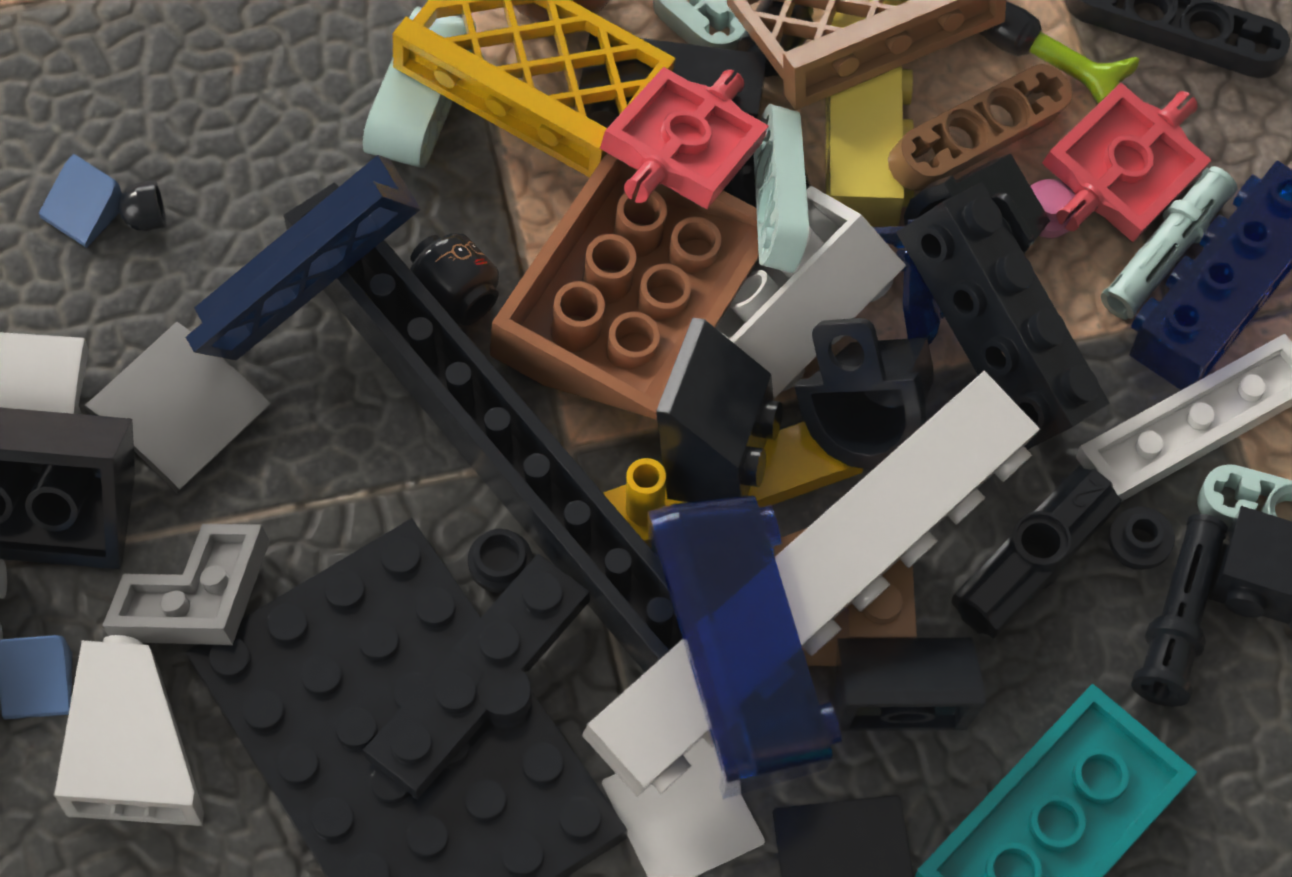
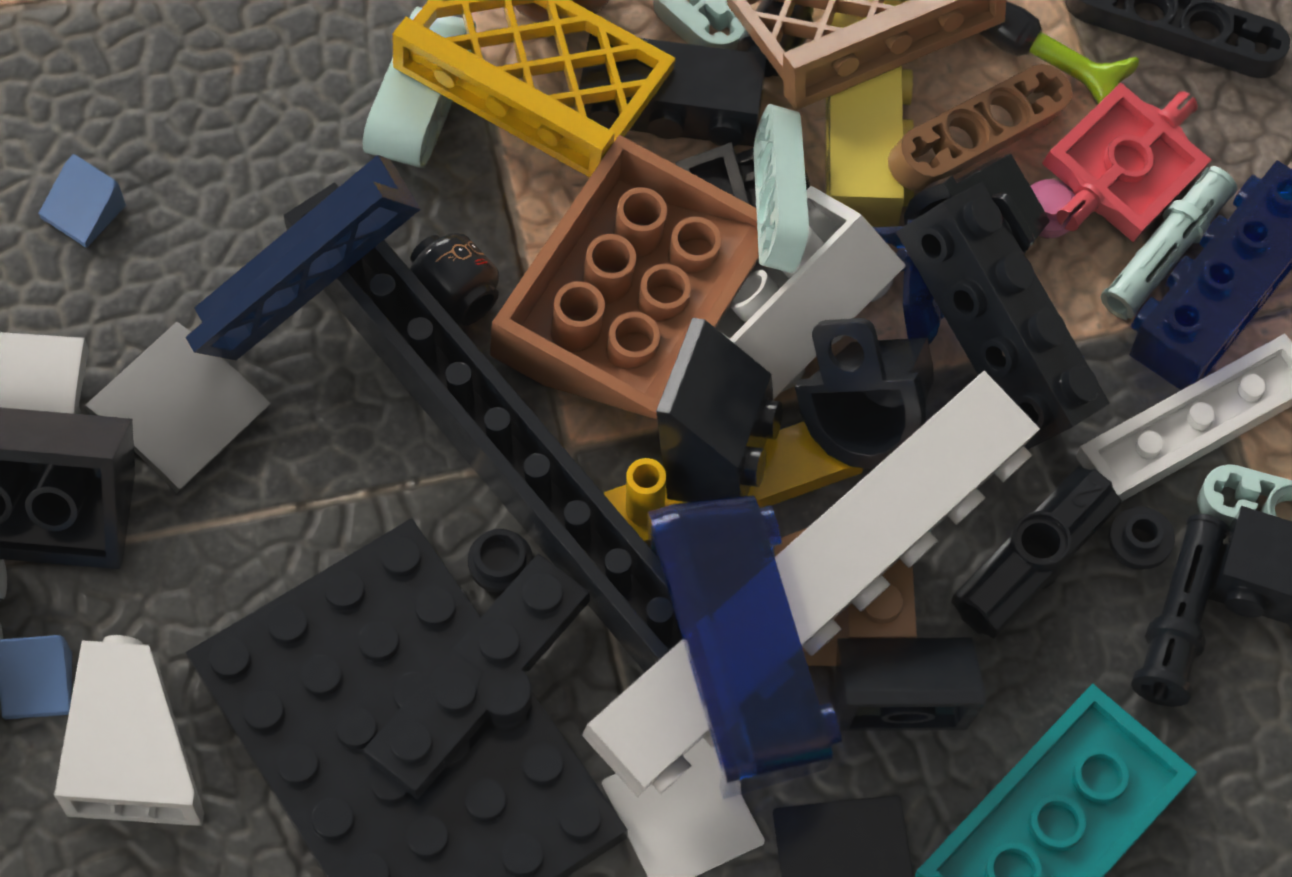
(143, 206): black hinge -> none
(200, 604): light grey plate -> none
(684, 137): coral plate -> none

